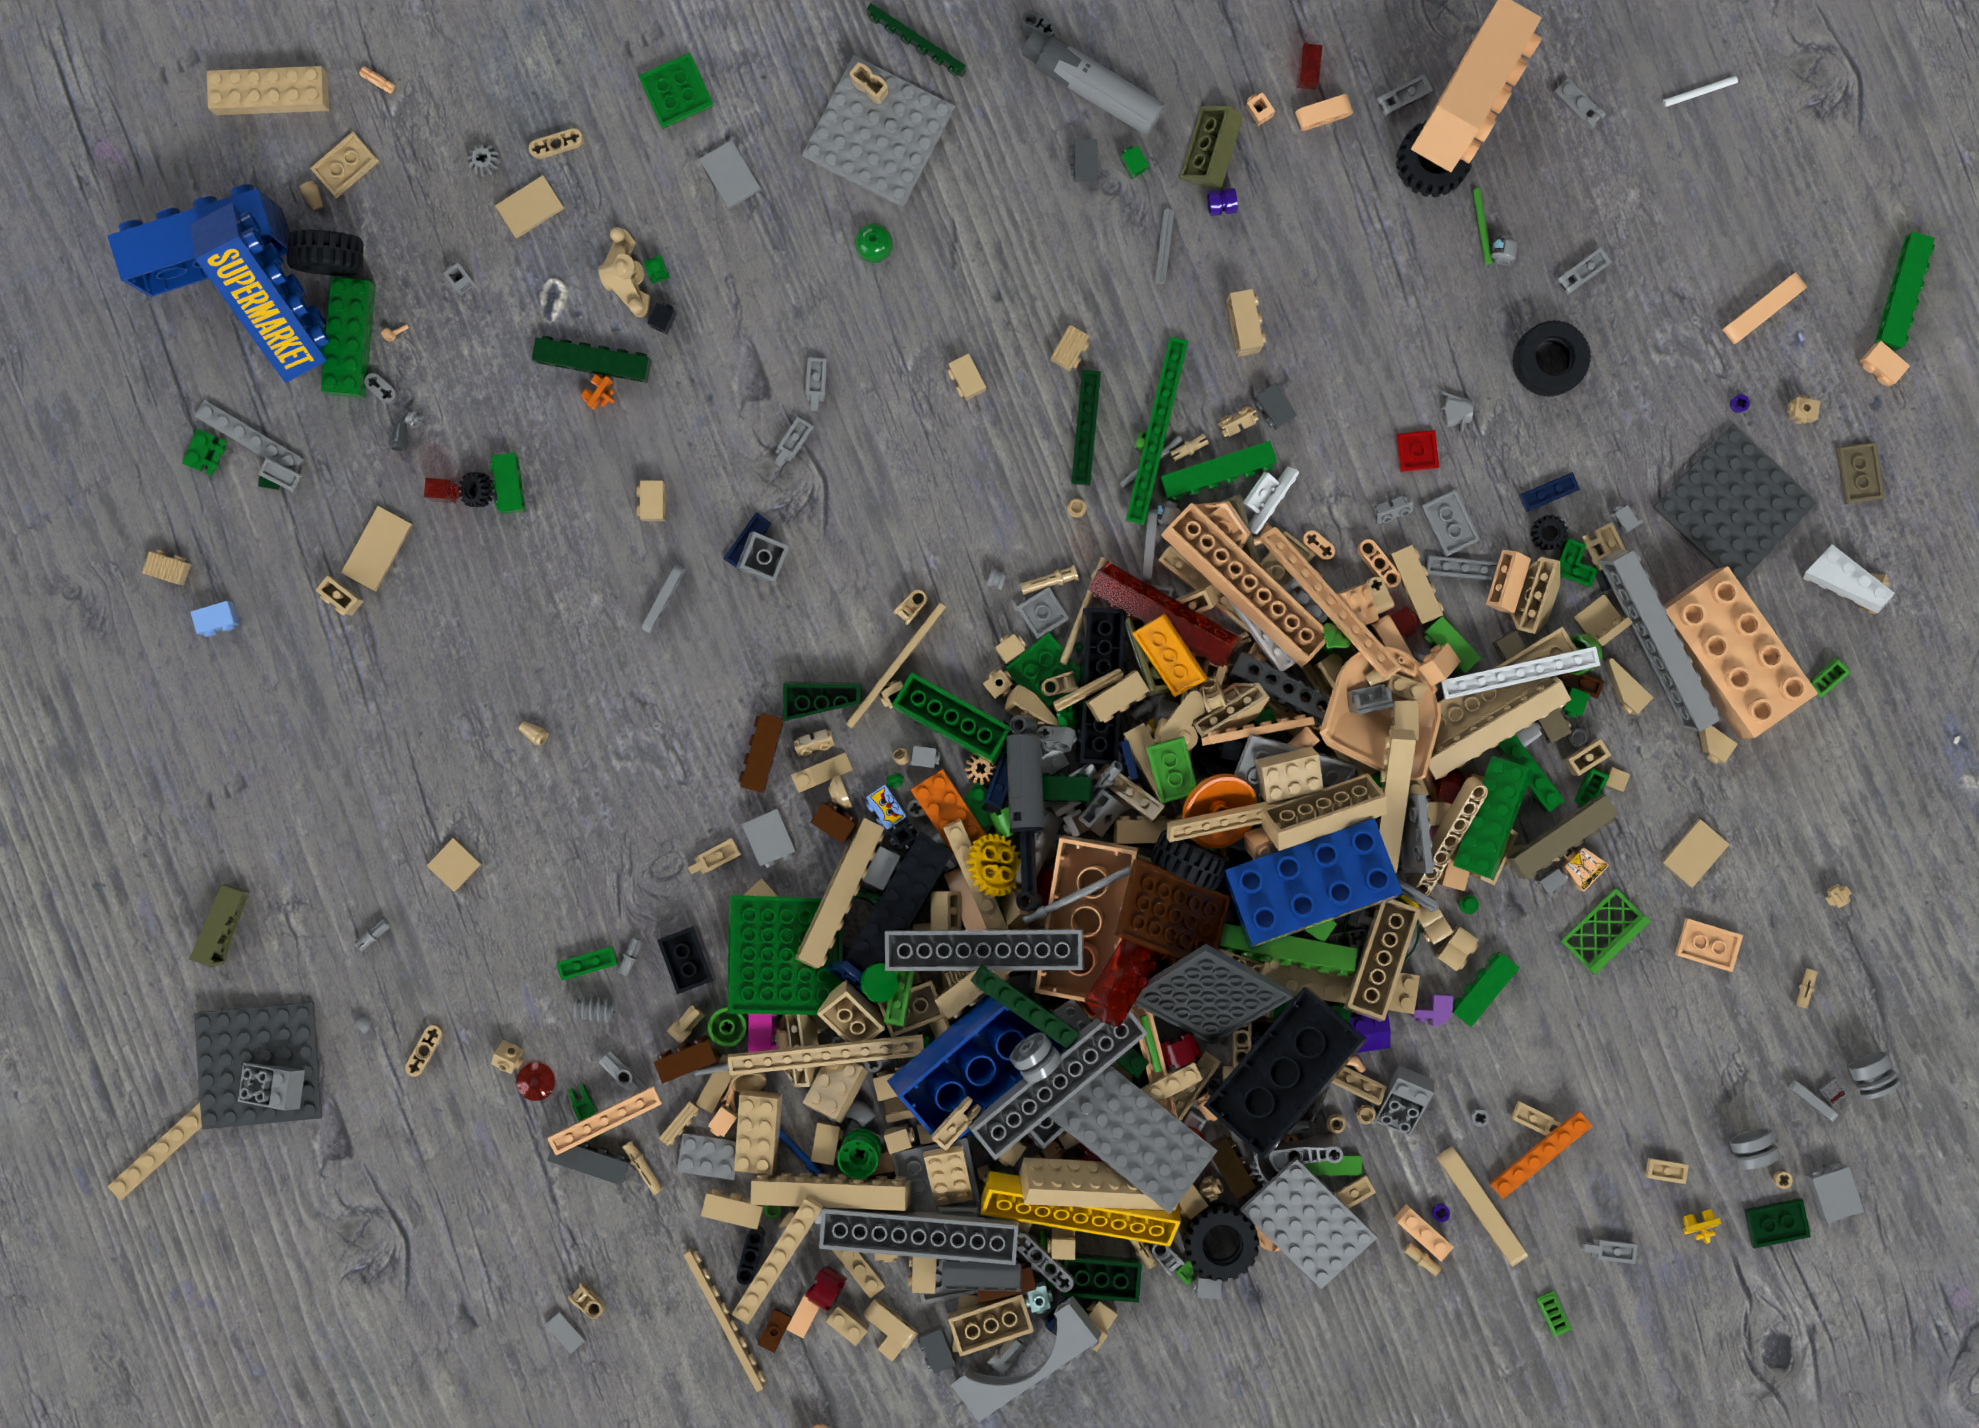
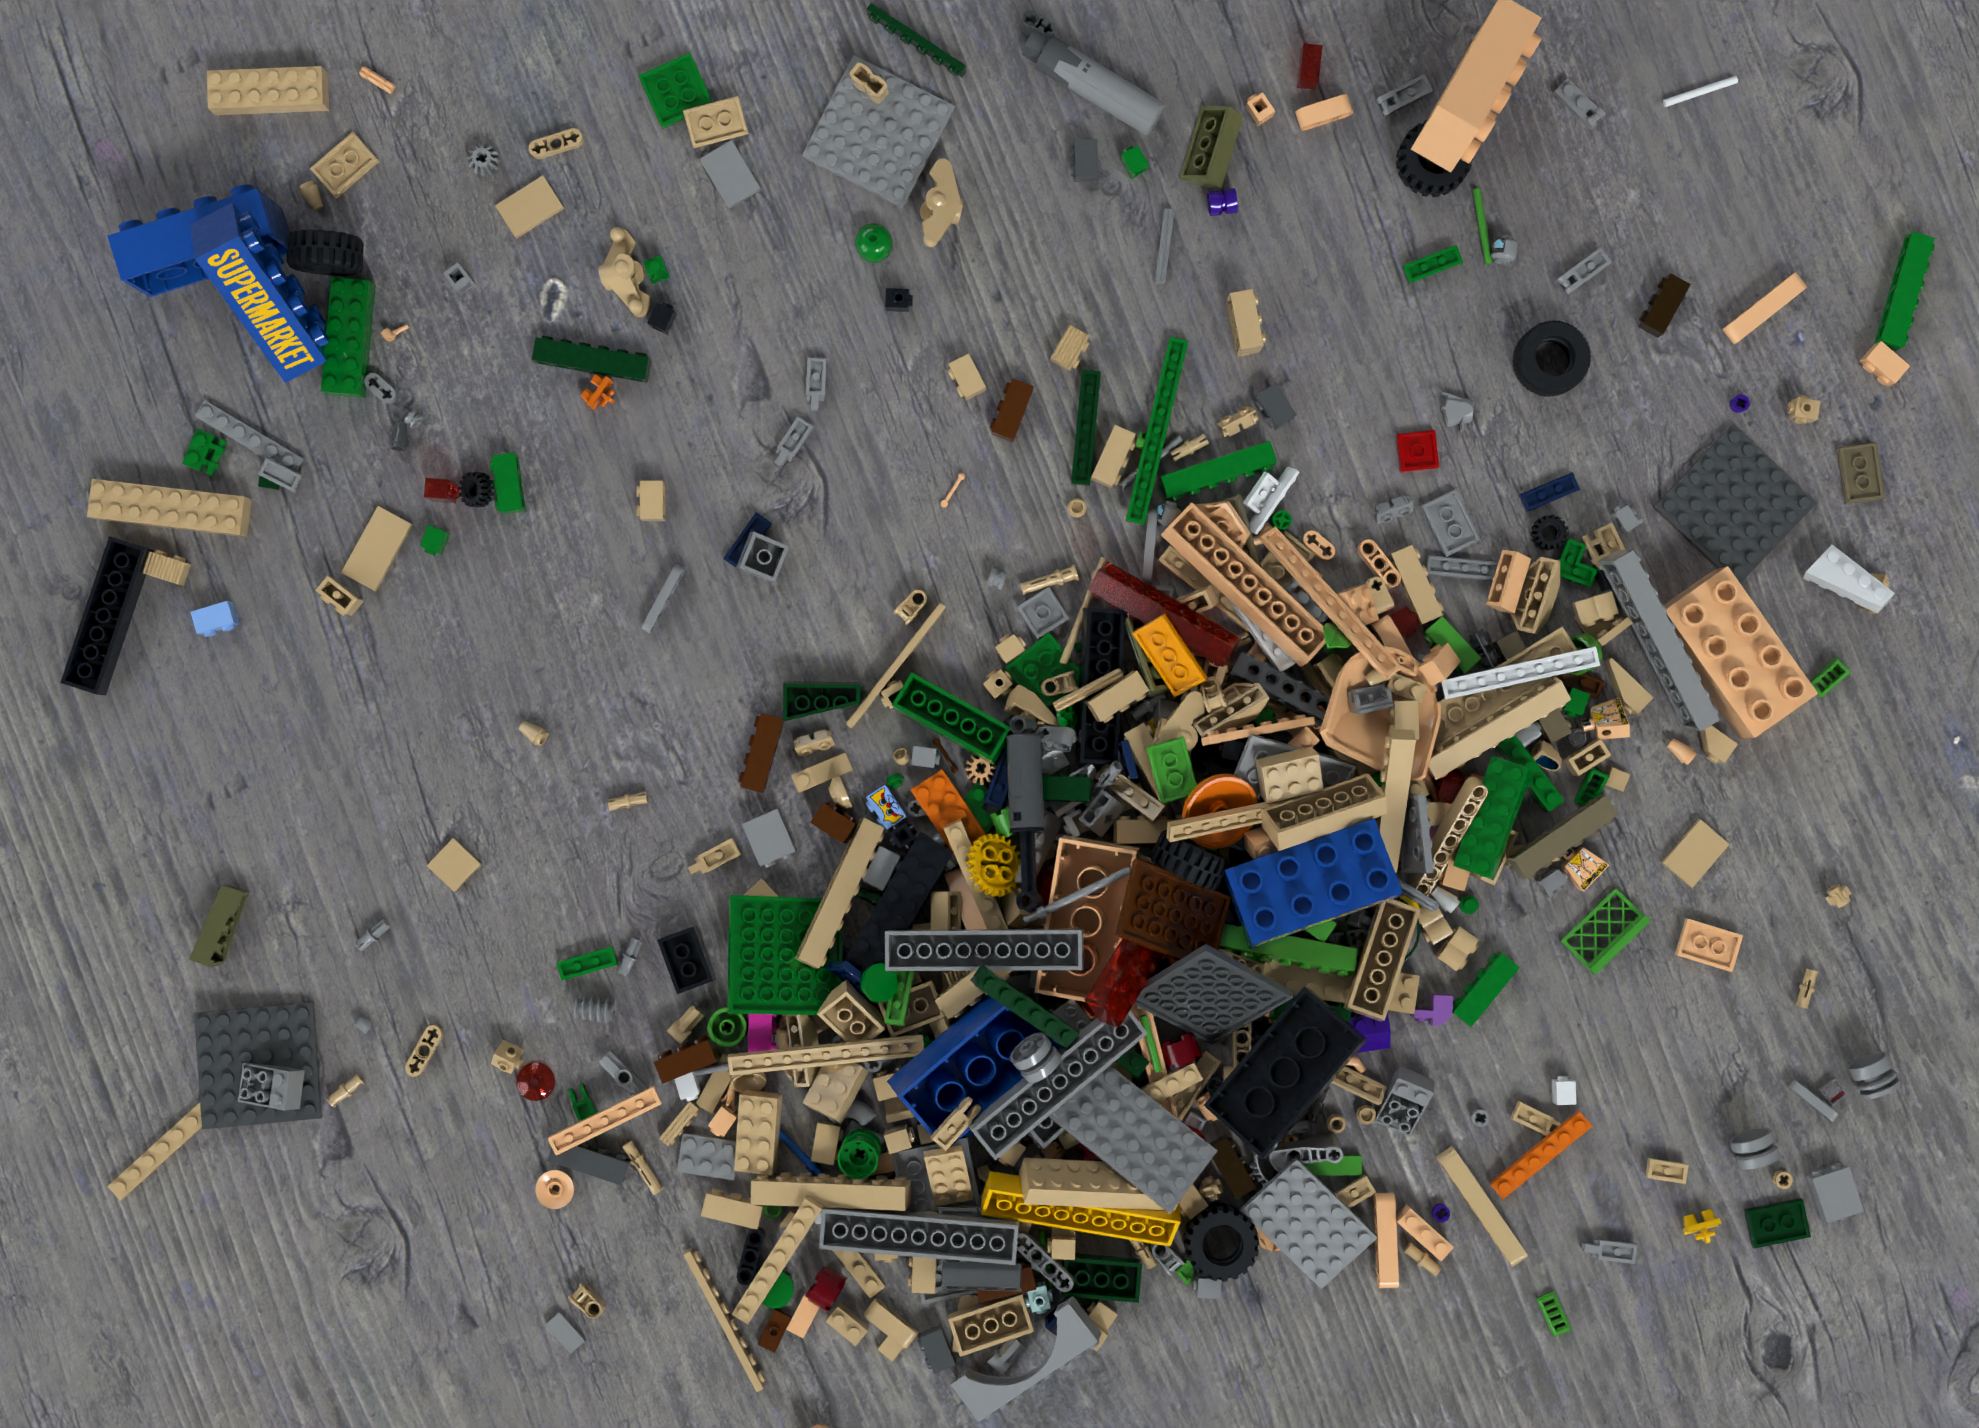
(106, 617): none -> black brick
(169, 507): none -> tan brick
(345, 1090): none -> tan pin
(434, 540): none -> green brick
(546, 1193): none -> light nougat dish
(627, 801): none -> tan pin
(688, 1086): none -> white brick
(715, 122): none -> tan tile
(780, 1292): none -> green tile
(898, 300): none -> black brick
(936, 741): none -> reddish brown hinge
(941, 203): none -> tan piece
(944, 503): none -> light nougat hinge
(1011, 409): none -> reddish brown brick
(1114, 457): none -> tan brick
(1281, 516): none -> green wheel
(1386, 1243): none -> light nougat beam
(1432, 264): none -> green plate
(1445, 899): none -> white cone
(1492, 656): none -> dark grey hinge
(1546, 756): none -> tan rock
(1563, 1091): none -> white brick
(1595, 608): none -> tan brick
(1608, 720): none -> light nougat torso
(1663, 305): none -> dark brown brick
(1682, 751): none -> light nougat cone

